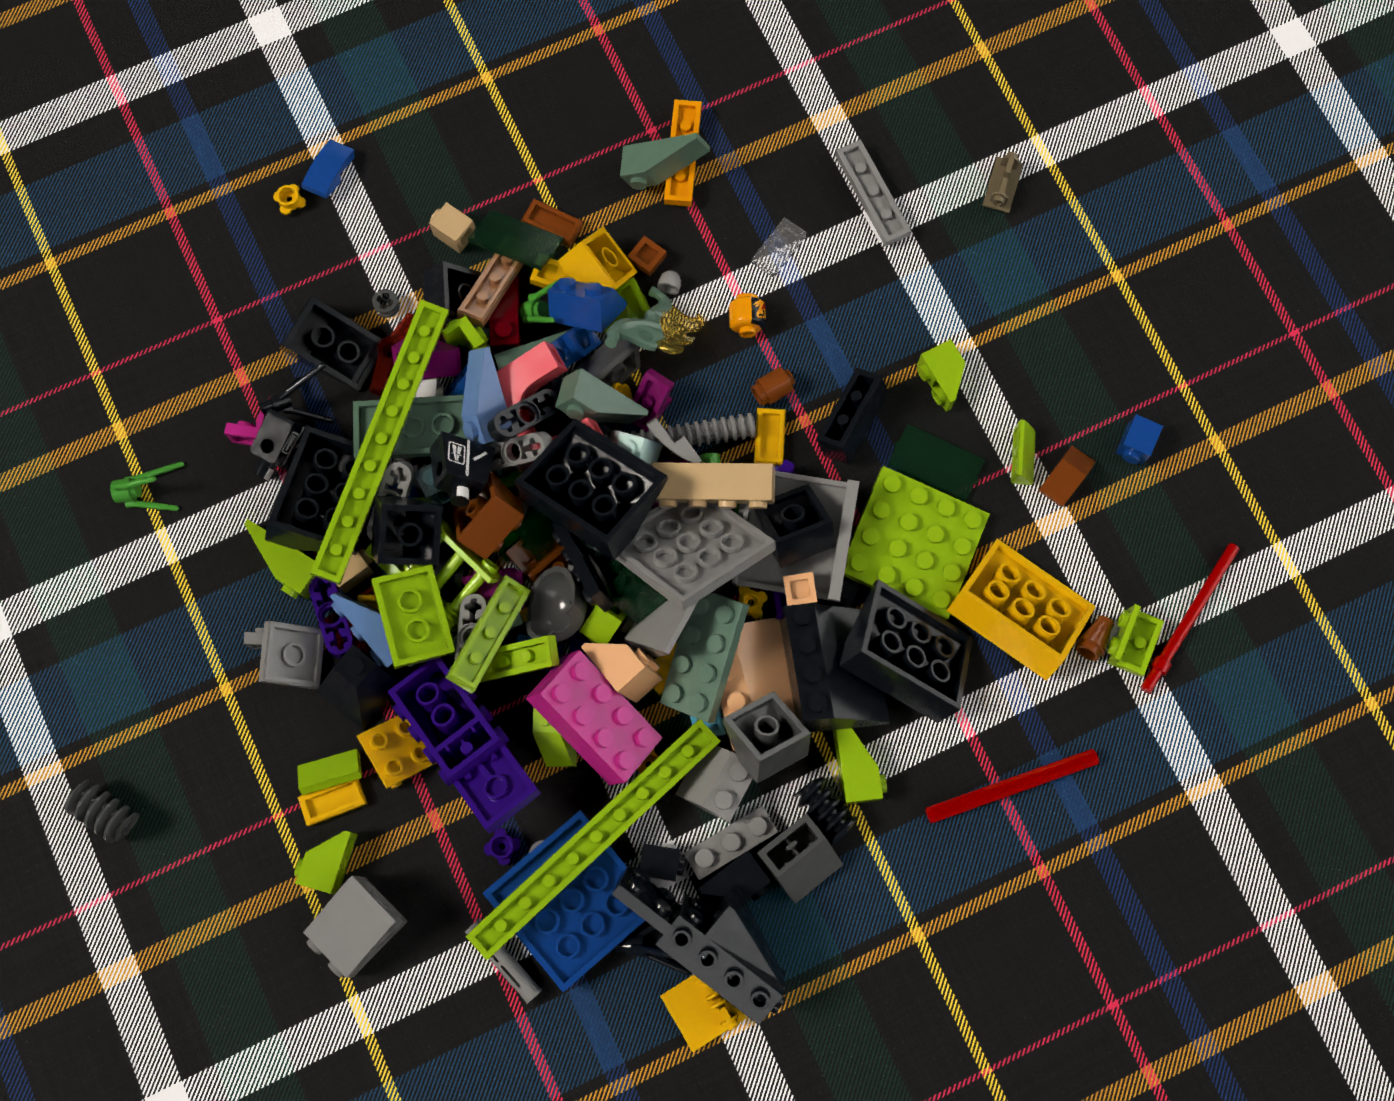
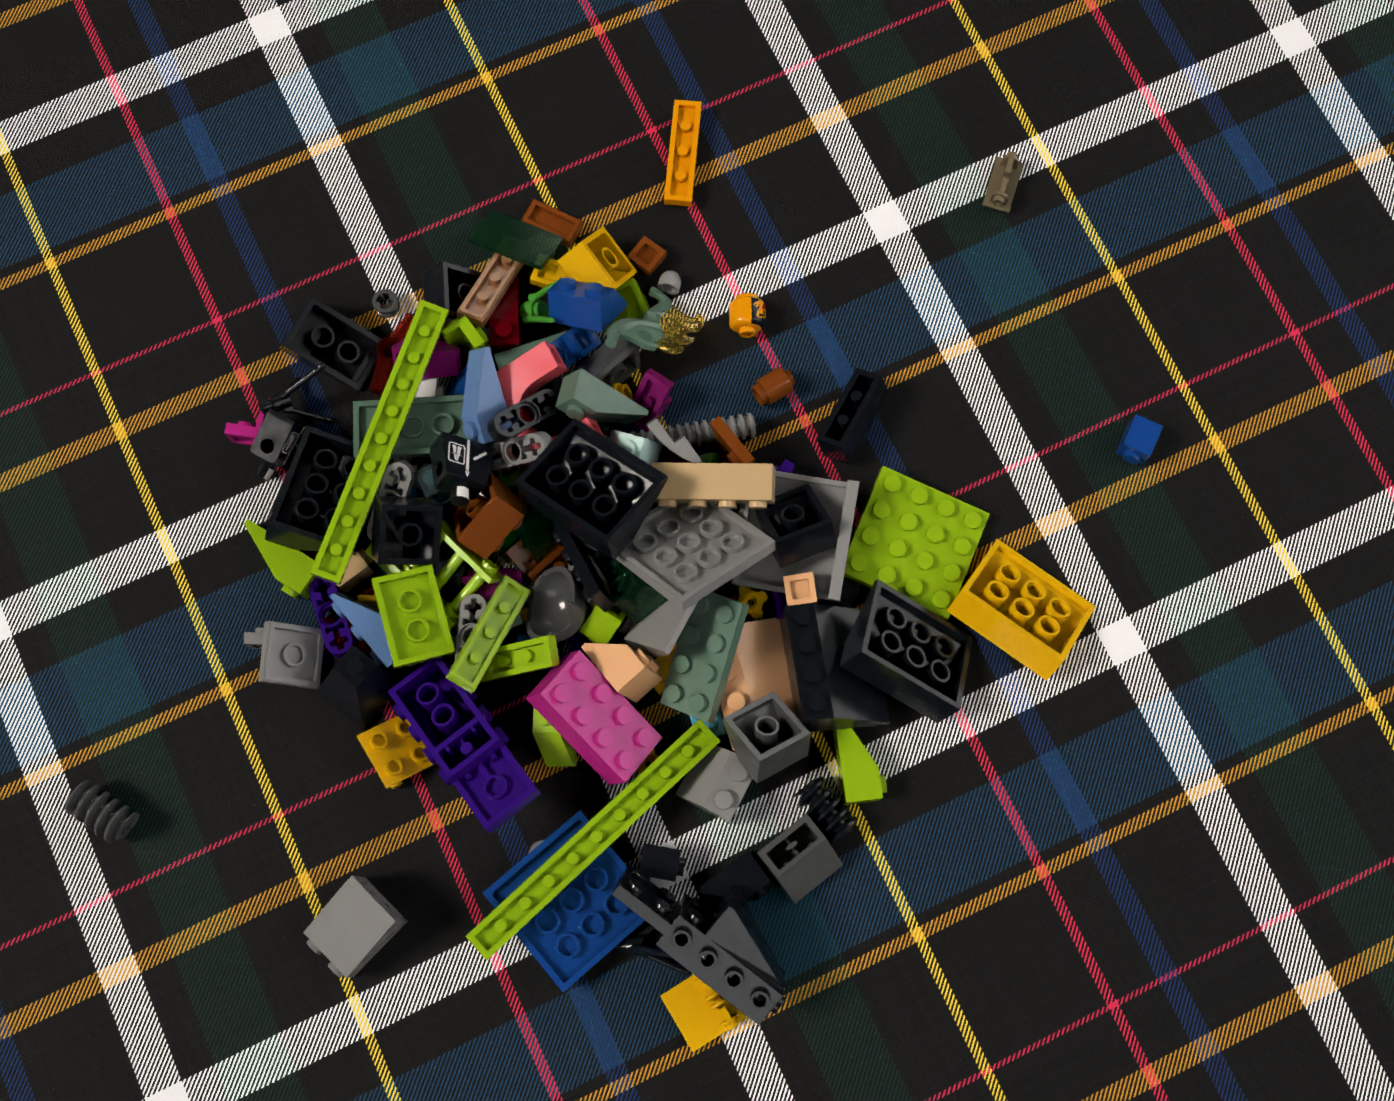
(129, 488): bright green plant -> none
(286, 192): yellow plate -> none
(326, 168): blue slope -> none
(326, 863): lime slope -> none
(329, 771): lime tile -> none
(331, 802): yellow tile -> none
(452, 227): tan brick -> none
(501, 837): dark purple plate -> none
(512, 971): light grey pin -> none
(657, 160): sand green slope -> none
(729, 444): none -> dark orange wing
(730, 842): light grey plate -> none
(770, 436): yellow tile -> none
(779, 247): clear plate -> none
(873, 193): light grey plate -> none
(936, 462): clear green piece -> none
(943, 371): lime slope -> none
(1012, 786): red axle -> none
(1023, 453): lime slope -> none
(1067, 476): dark orange slope -> none
(1094, 640): dark orange cone -> none
(1135, 641): lime bracket -> none
(1161, 664): red bar -> none

